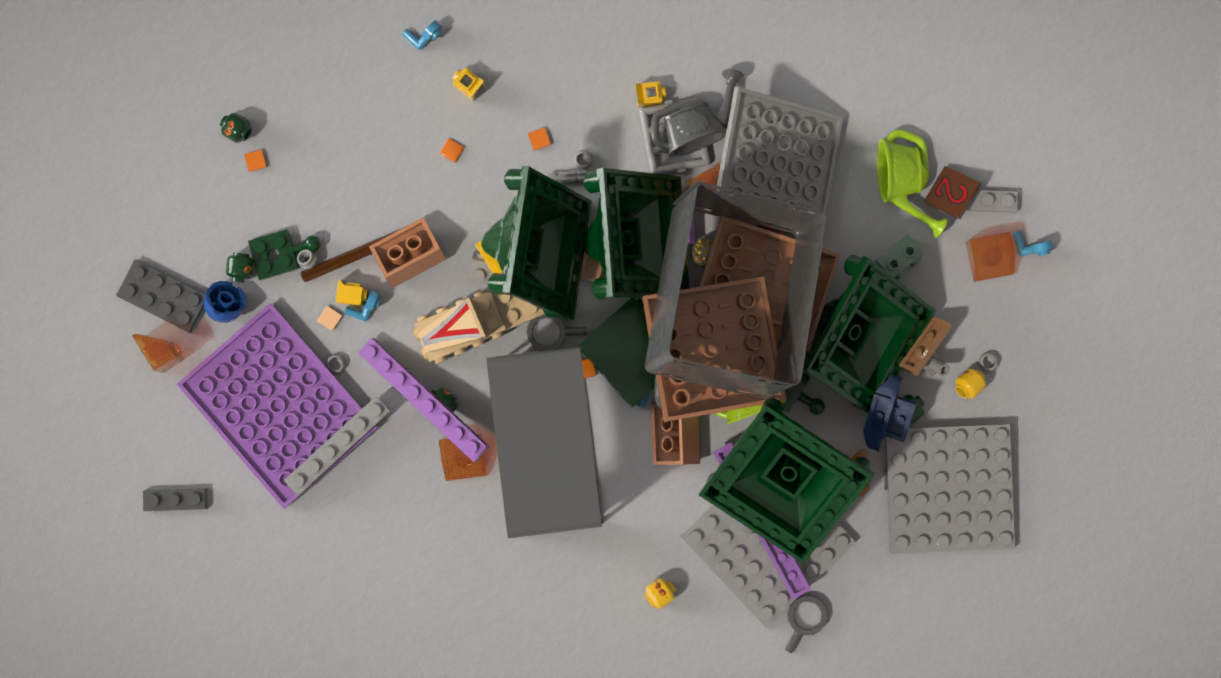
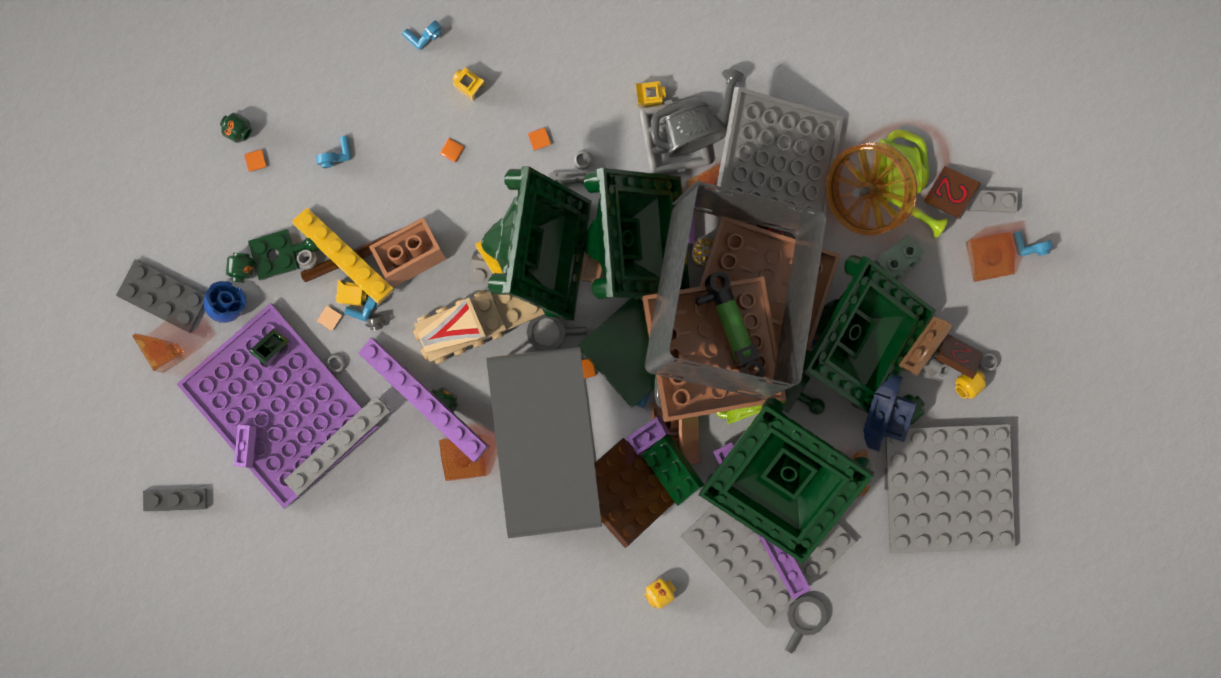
(245, 446): none -> medium lavender plate
(269, 347): none -> dark green slope
(328, 159): none -> dark azure plate
(343, 256): none -> yellow plate
(375, 322): none -> dark grey plate
(628, 493): none -> reddish brown plate
(648, 435): none -> medium lavender plate
(673, 470): none -> dark green plate
(742, 349): none -> piece
(871, 188): none -> clear orange wheel
(959, 356): none -> reddish brown tile

